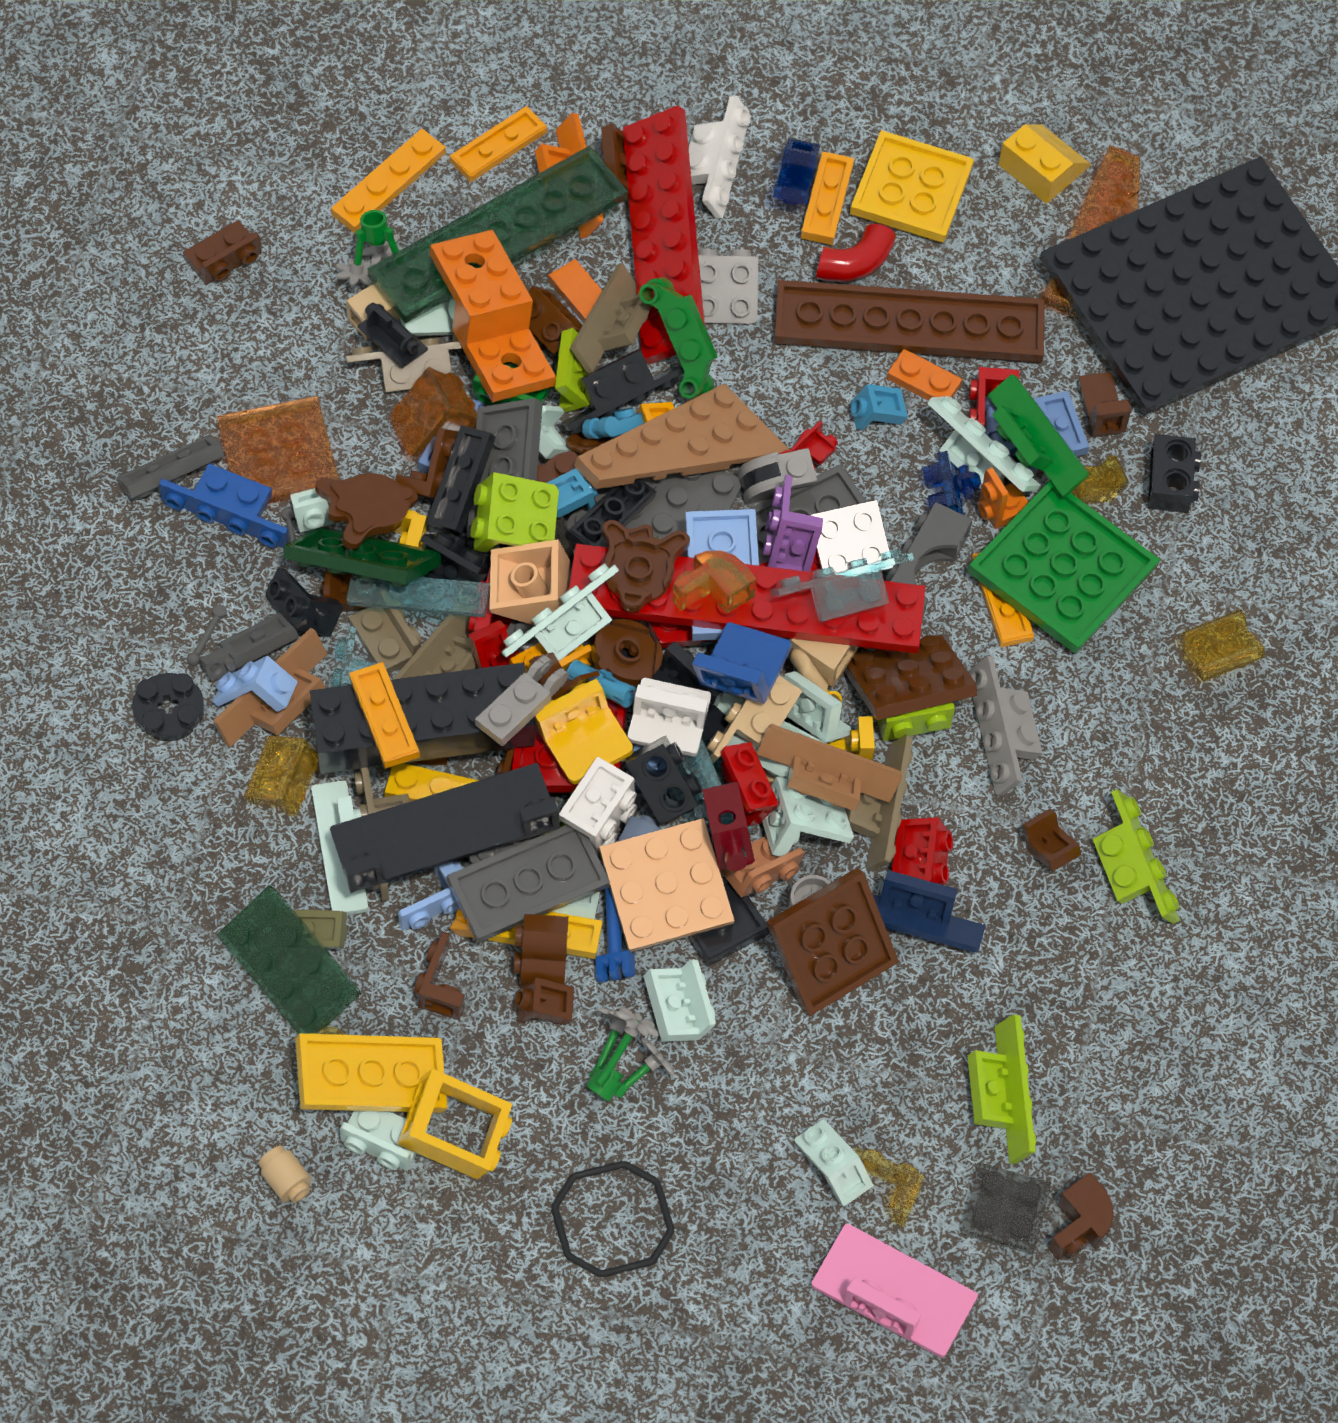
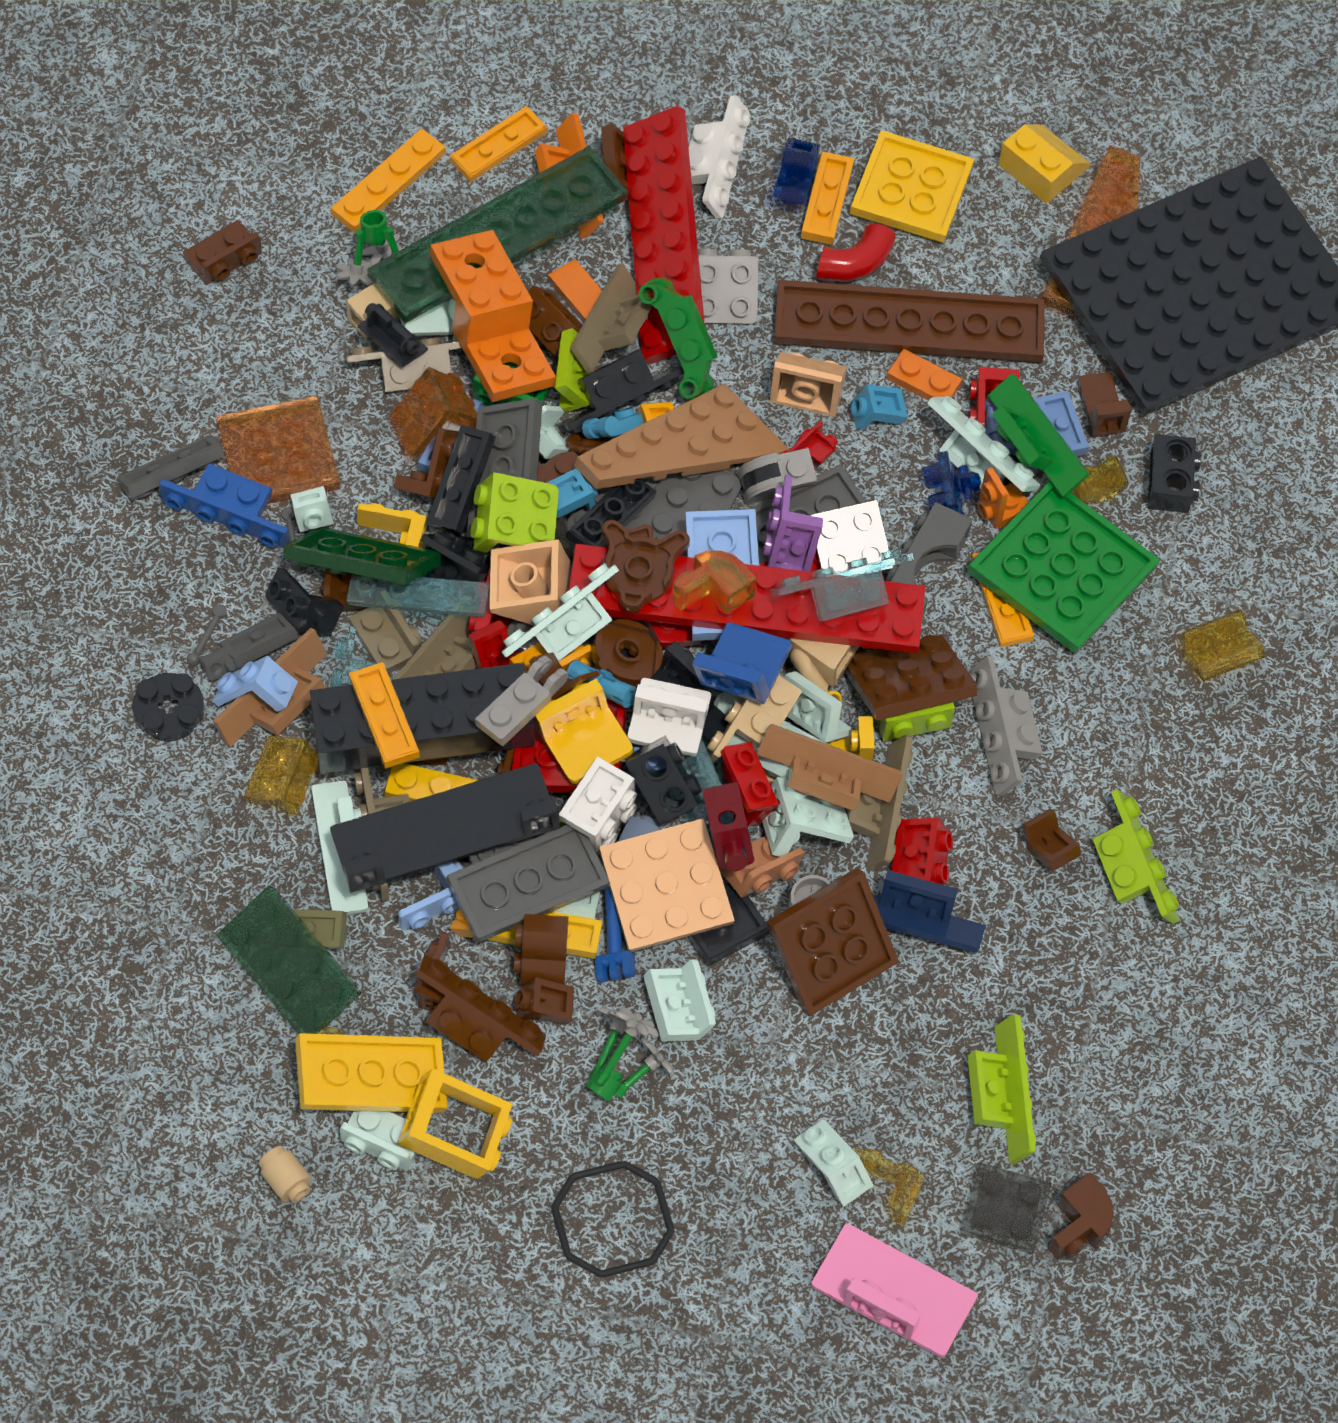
(367, 505): reddish brown tile -> none
(474, 1017): none -> reddish brown bracket
(807, 383): none -> light nougat slope

